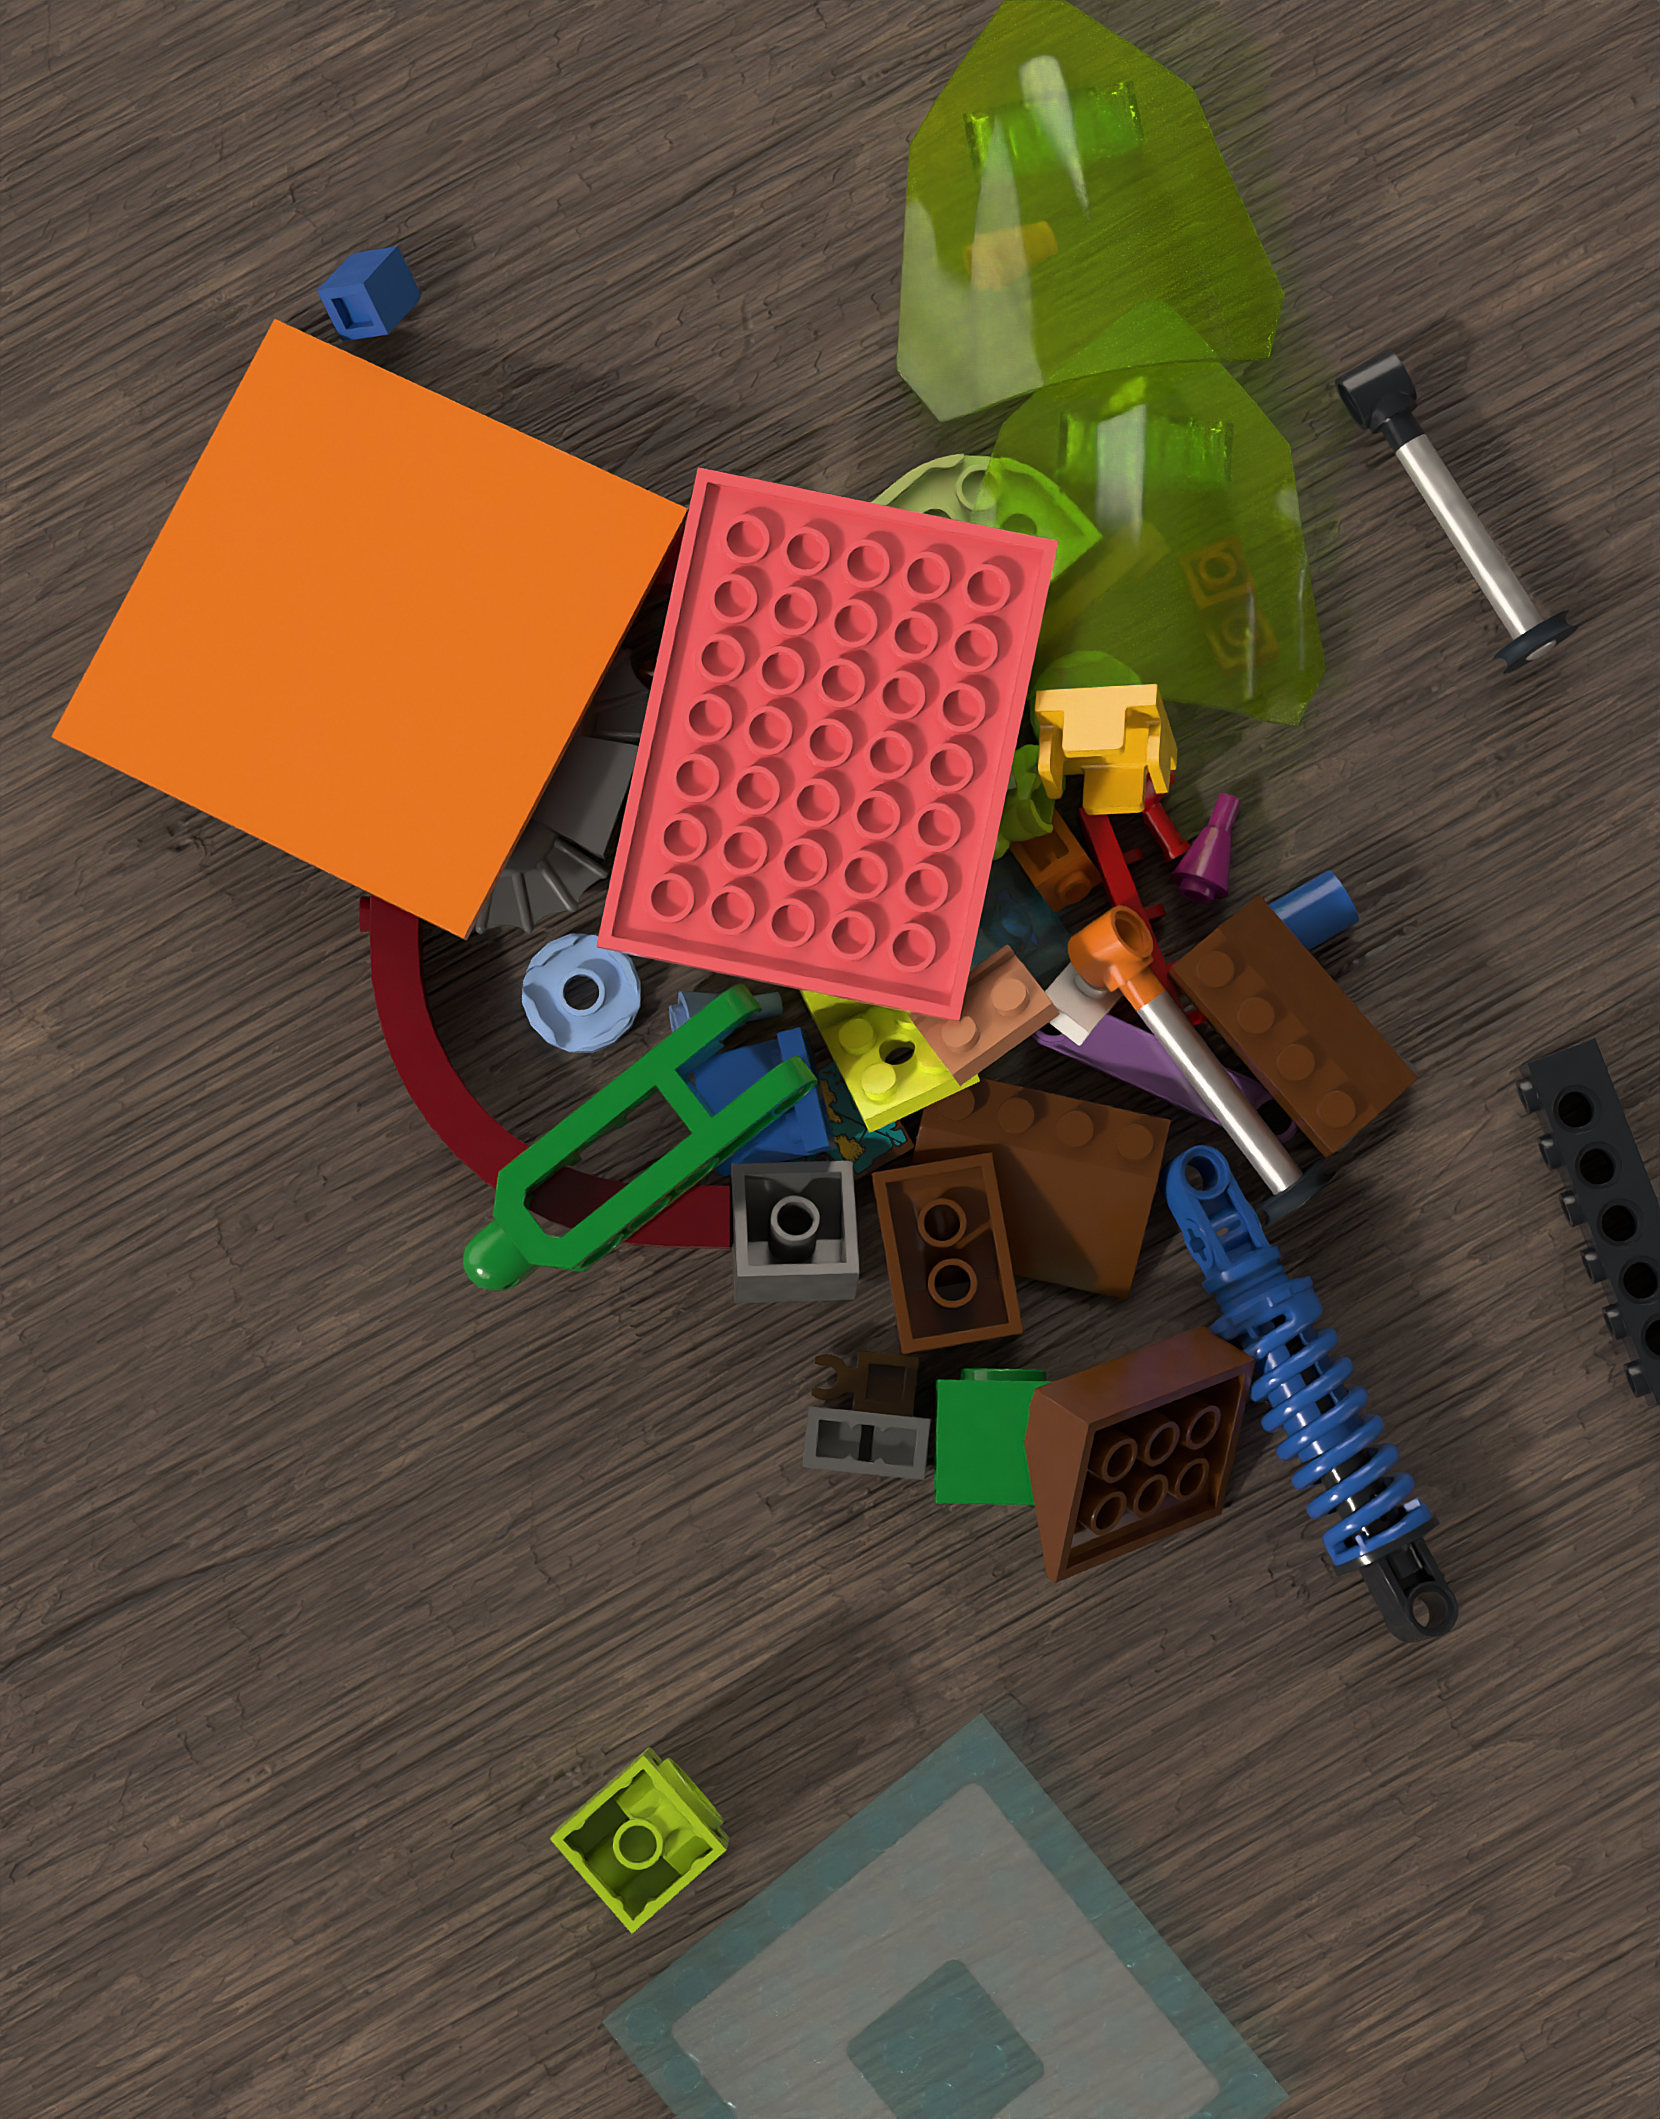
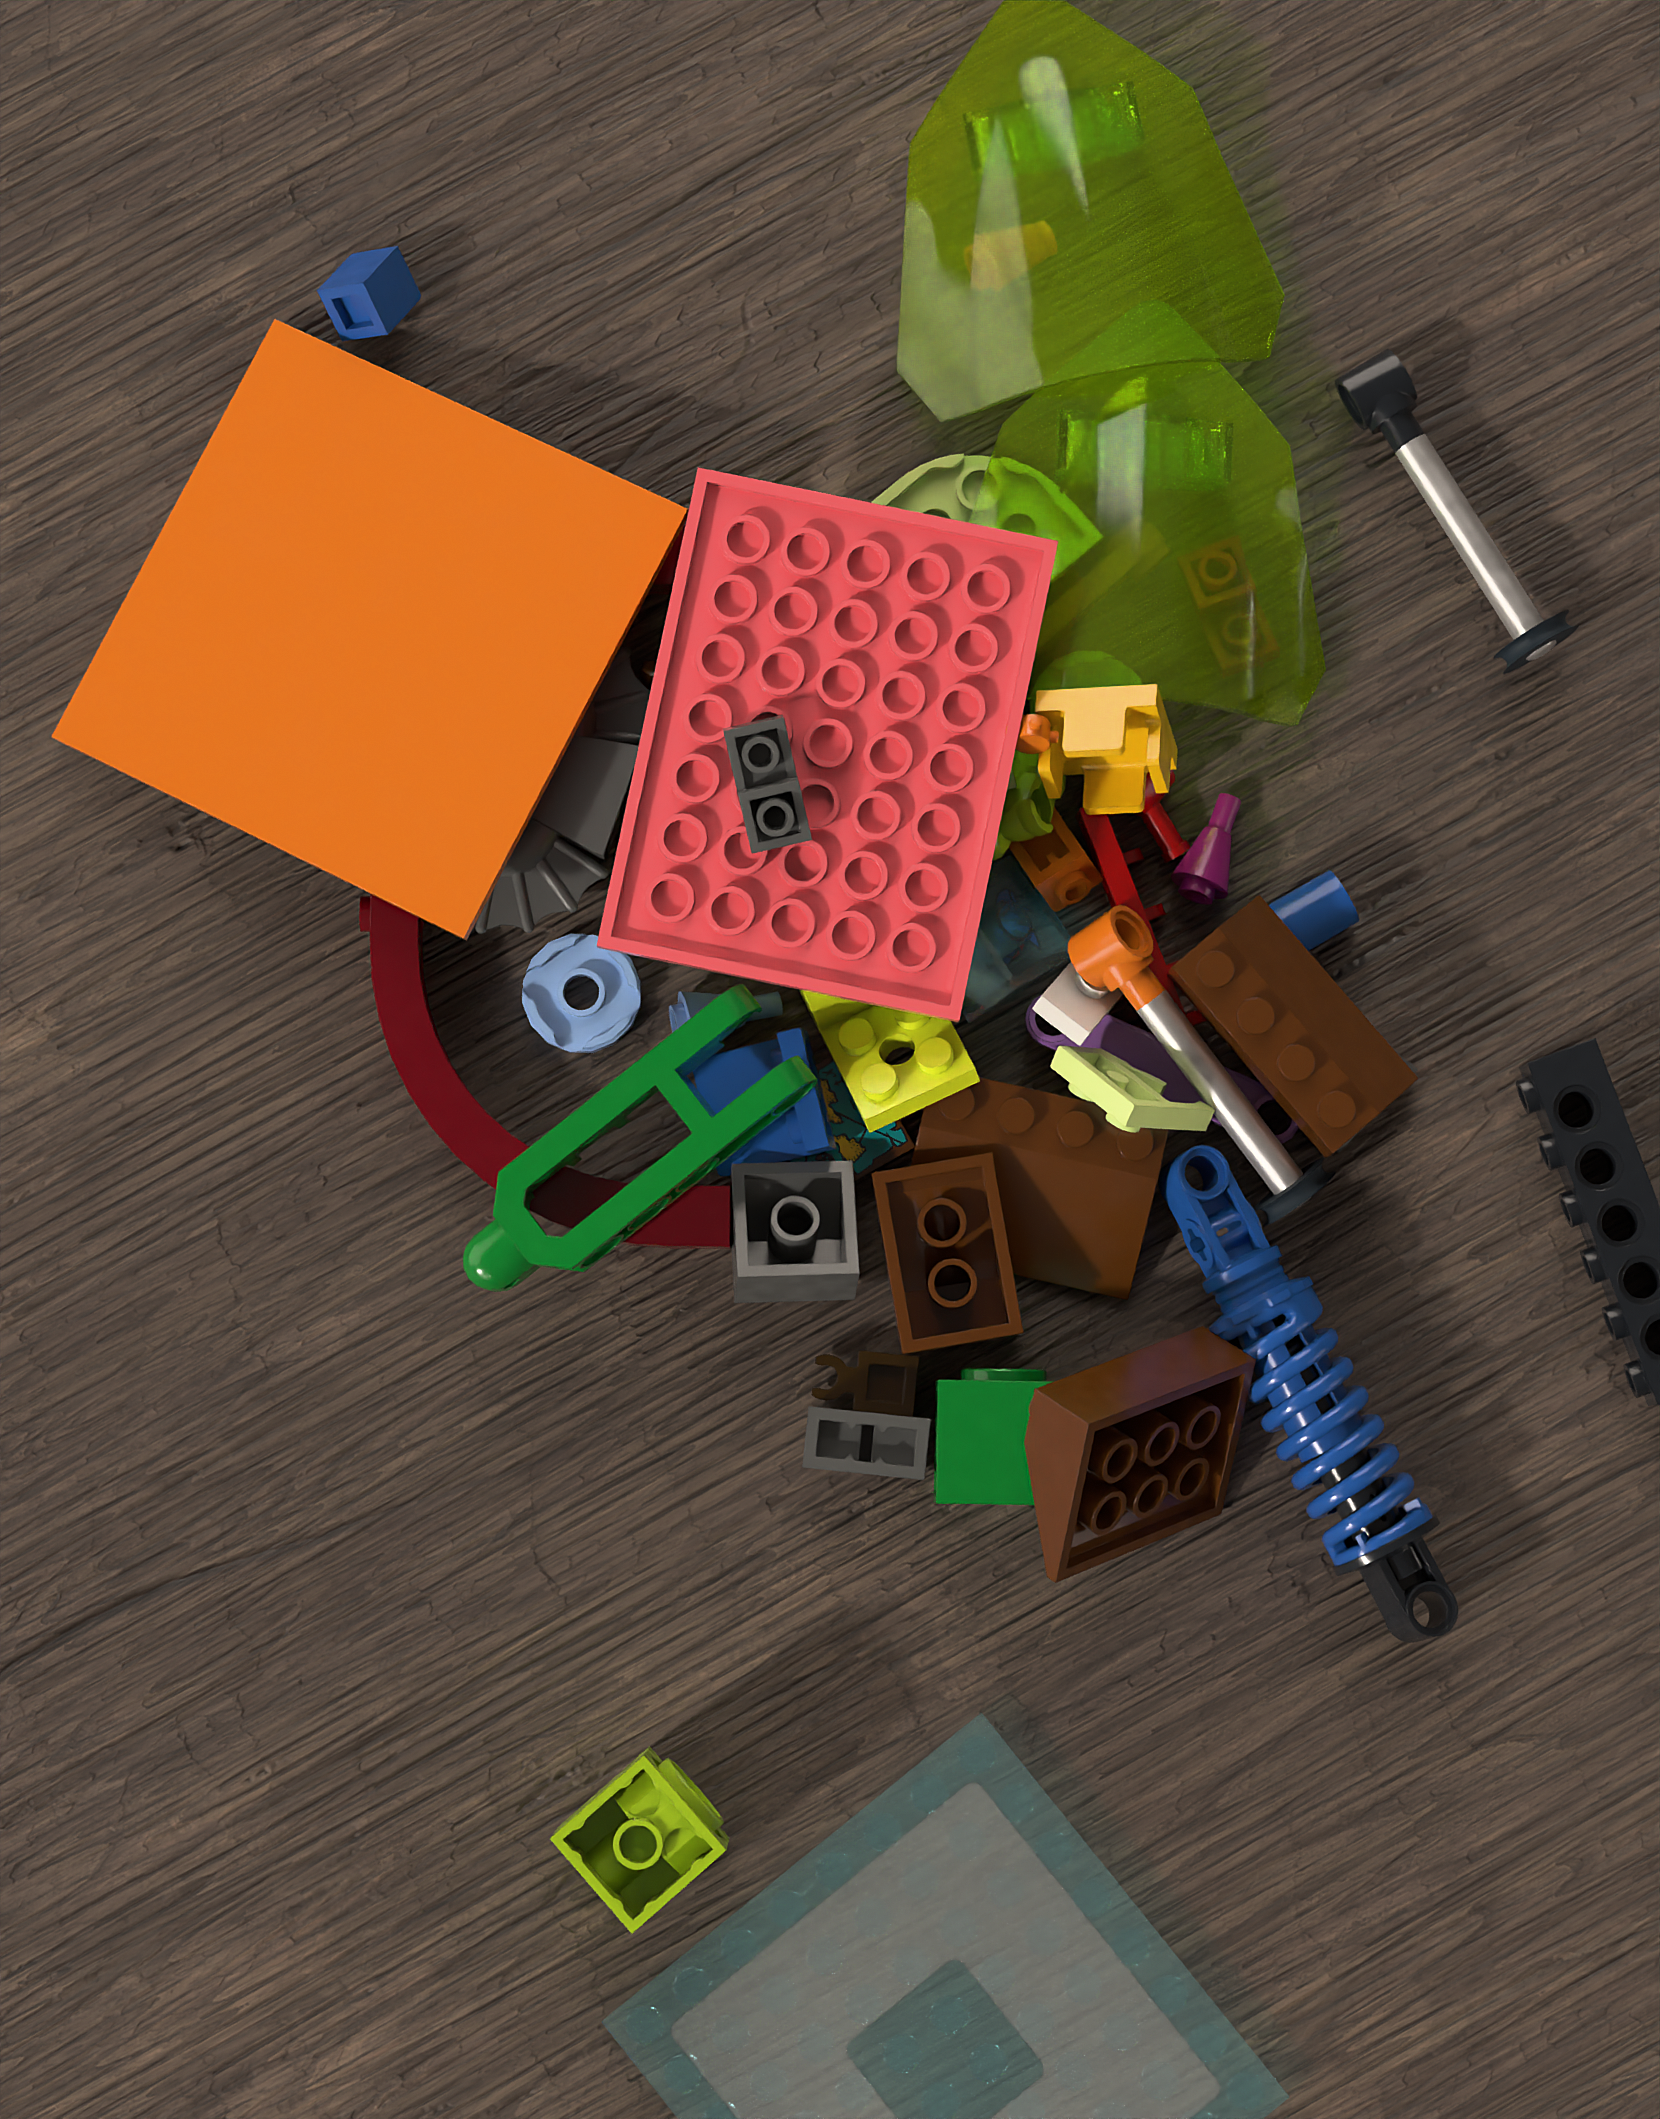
(767, 784): none -> dark grey slope
(997, 1013): nougat plate -> none
(1035, 734): none -> orange piece
(1126, 1094): none -> yellowish green wing

